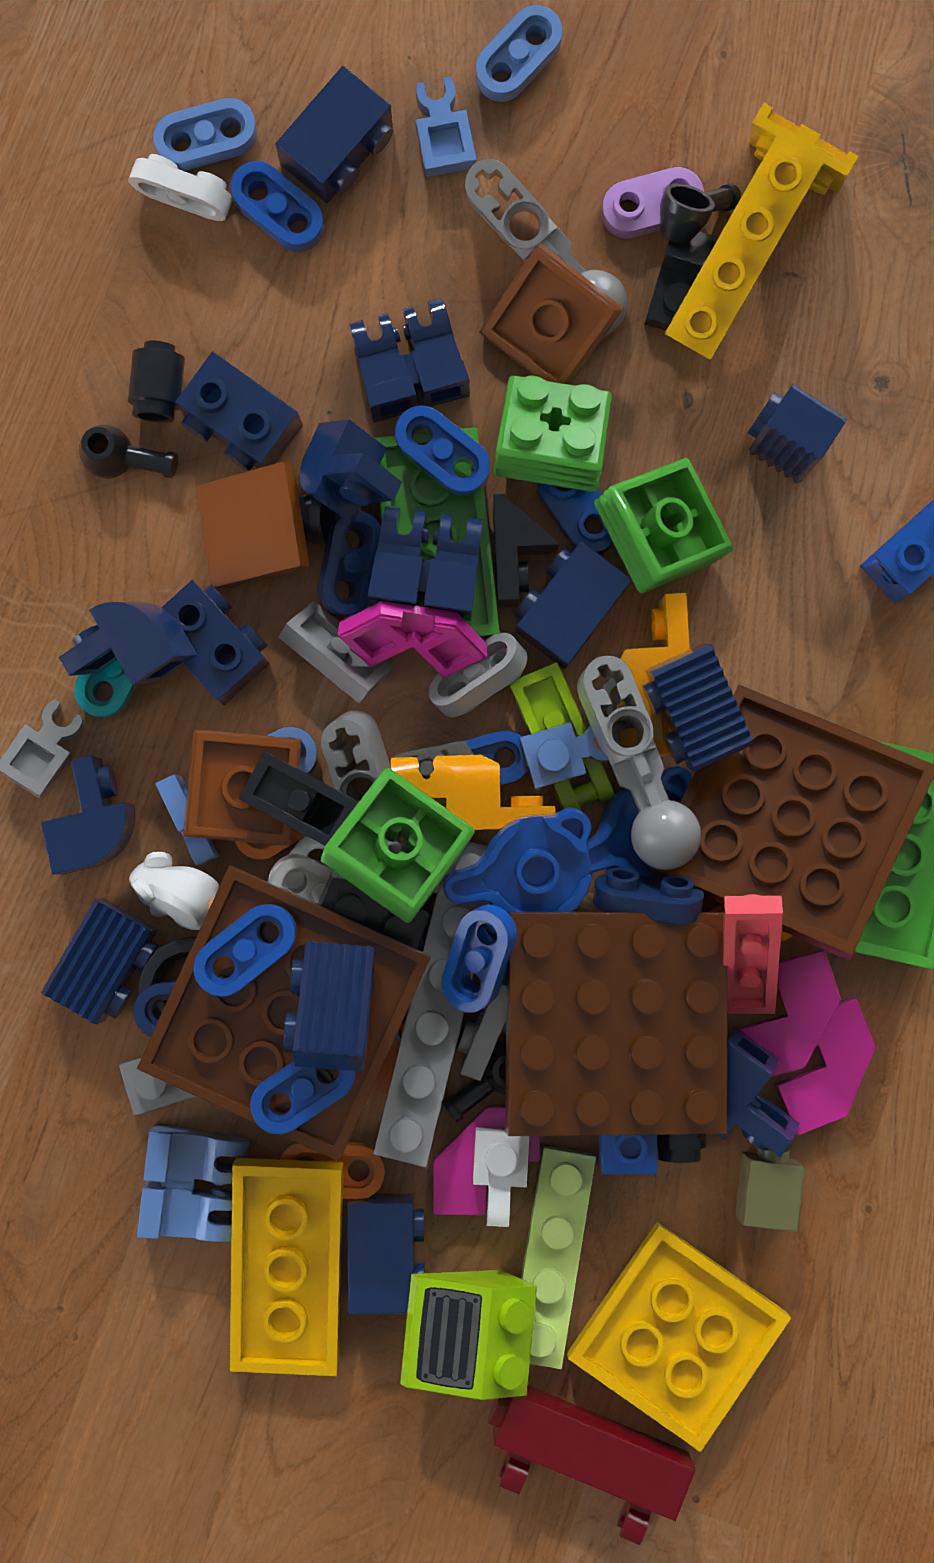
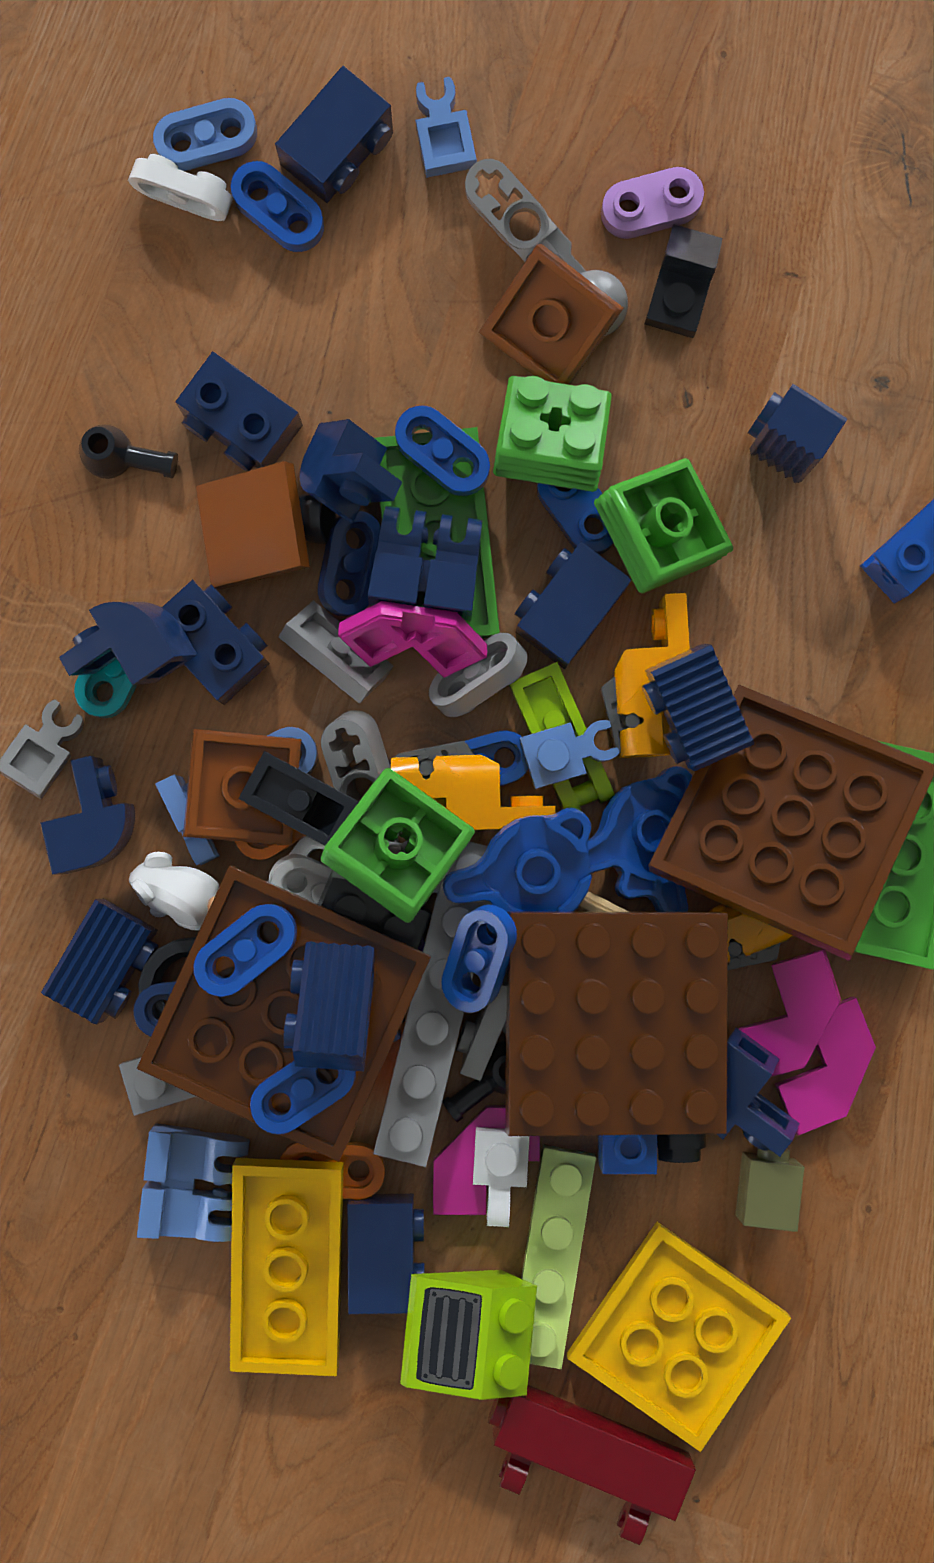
(155, 381): black brick -> none
(432, 367): dark blue legs -> none
(514, 536): black slope -> none
(515, 55): medium blue plate -> none
(661, 899): dark blue plate -> none
(664, 830): light grey beam -> none
(688, 209): black bar -> none
(752, 952): coral plate -> none
(790, 166): yellow bracket -> none

